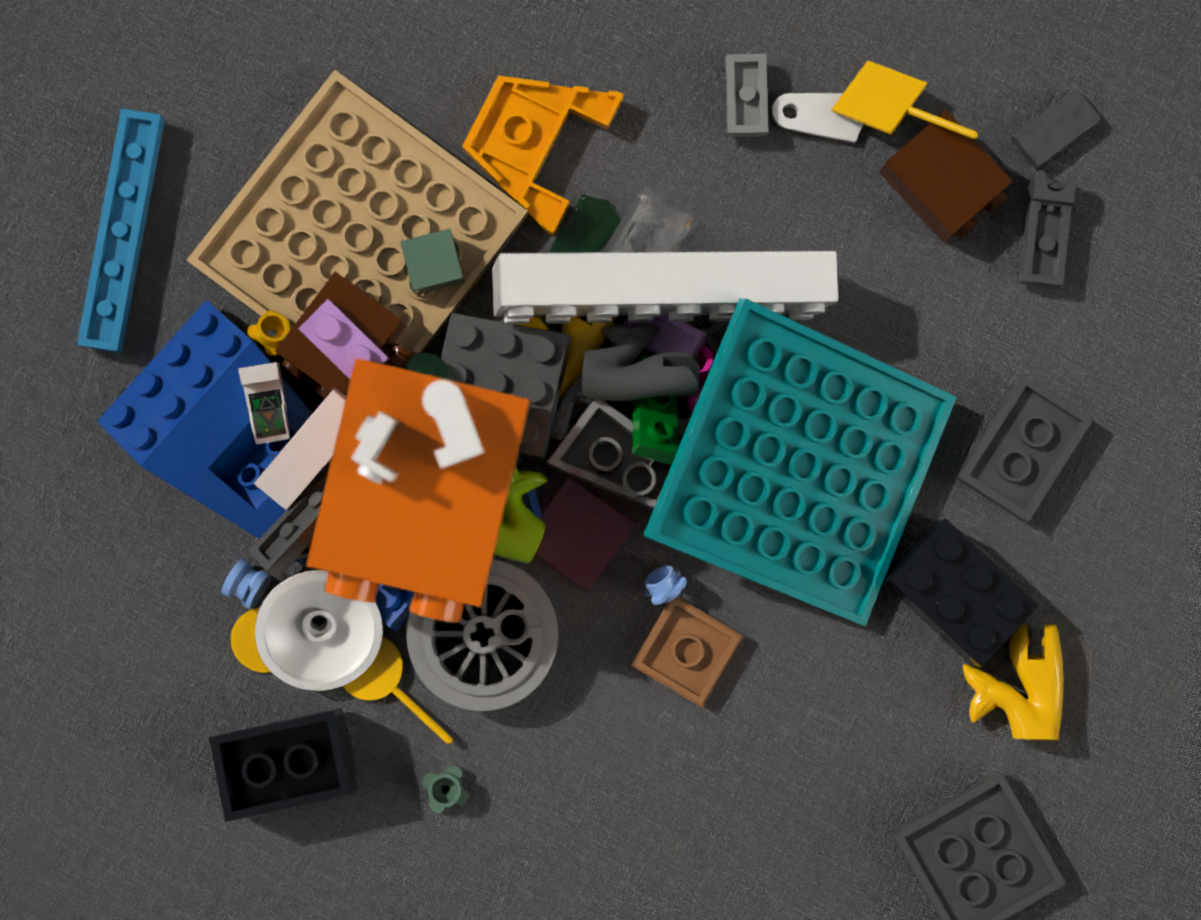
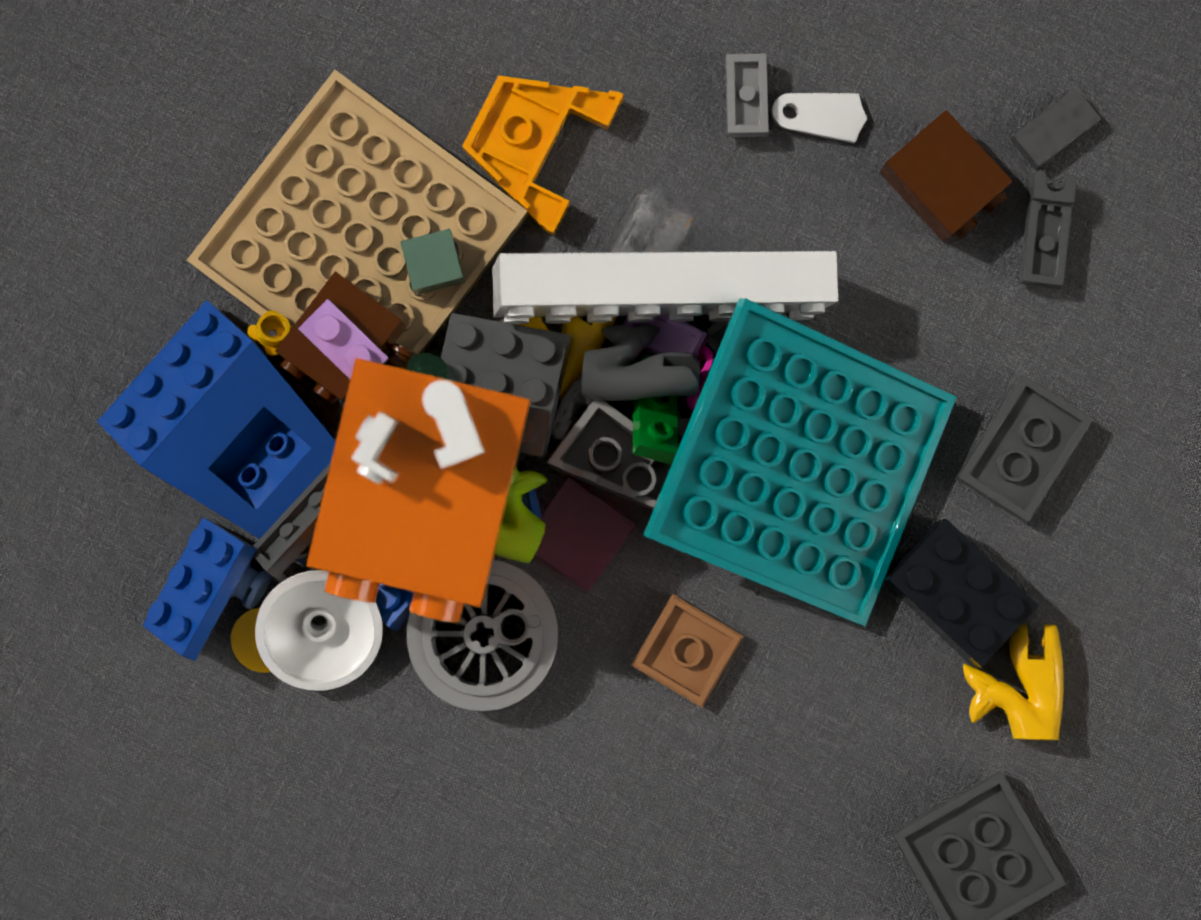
(121, 231): dark azure plate -> none
(198, 588): none -> blue plate
(266, 402): leg -> none
(283, 764): black brick -> none
(304, 453): white tile -> none
(383, 678): yellow piece -> none
(439, 799): sand green plate -> none
(587, 227): clear green piece -> none
(664, 584): light blue plate -> none
(883, 98): yellow piece -> none

